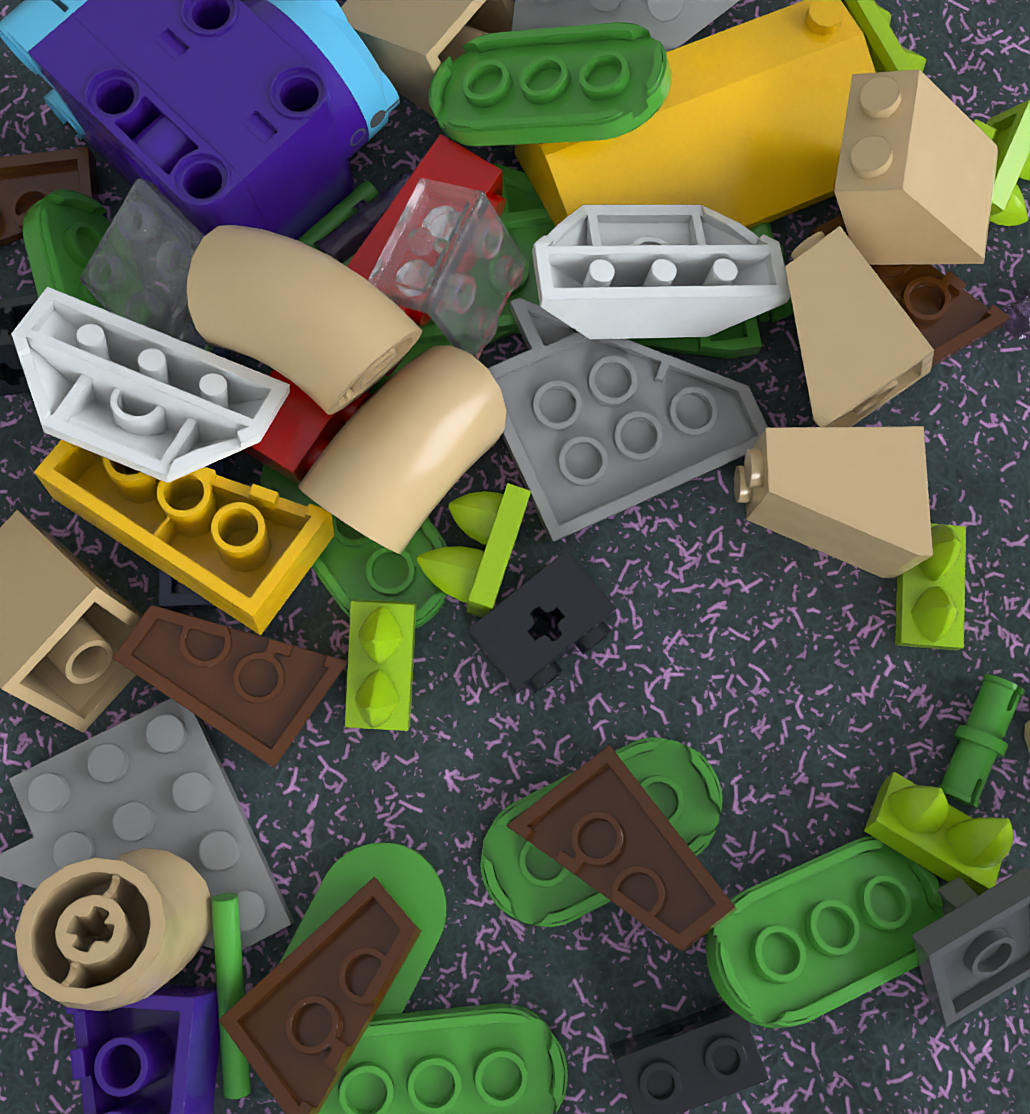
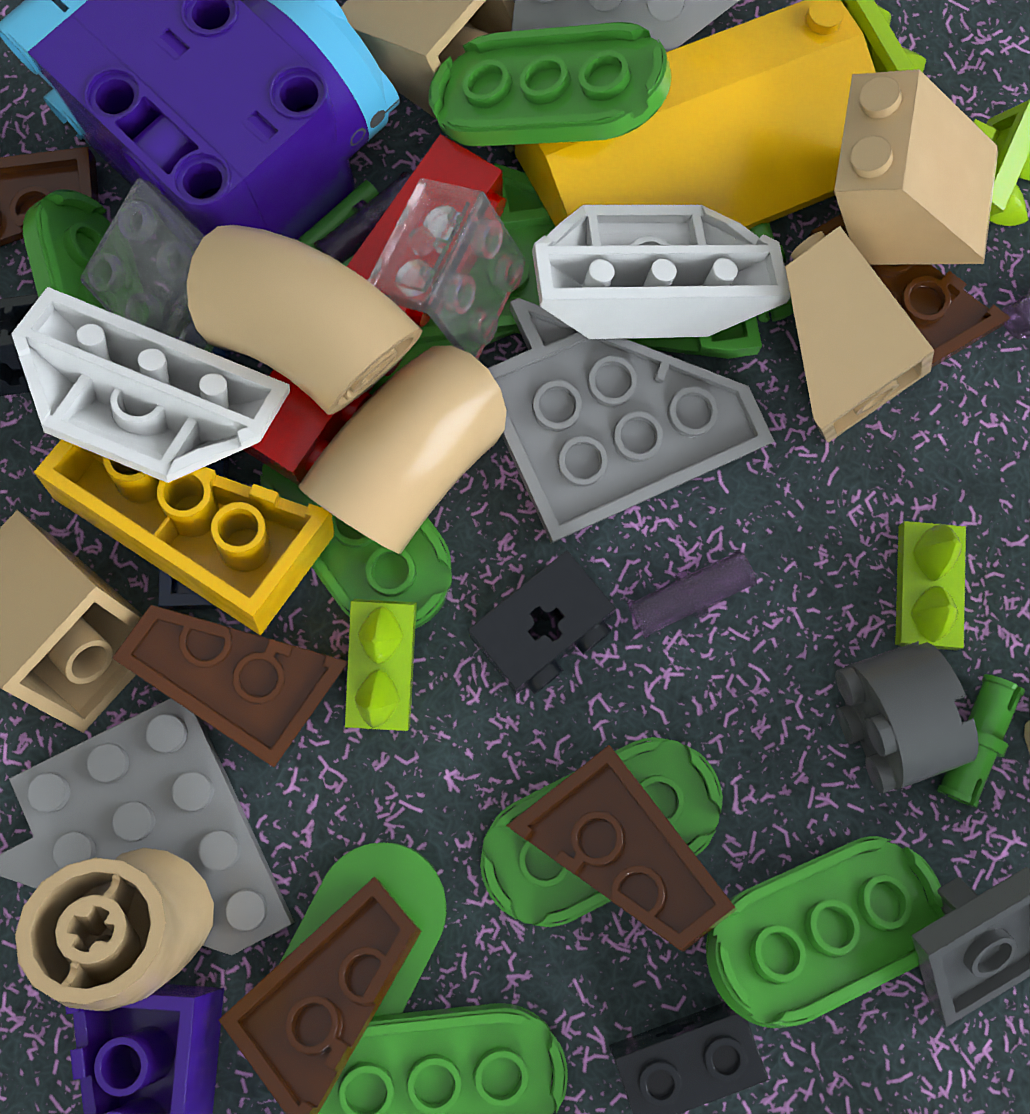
(229, 989): bright green bar -> none
(469, 572): lime tile -> none
(692, 593): none -> clear purple pin
(843, 493): tan slope -> none
(905, 715): none -> dark grey brick
(937, 835): lime tile -> none

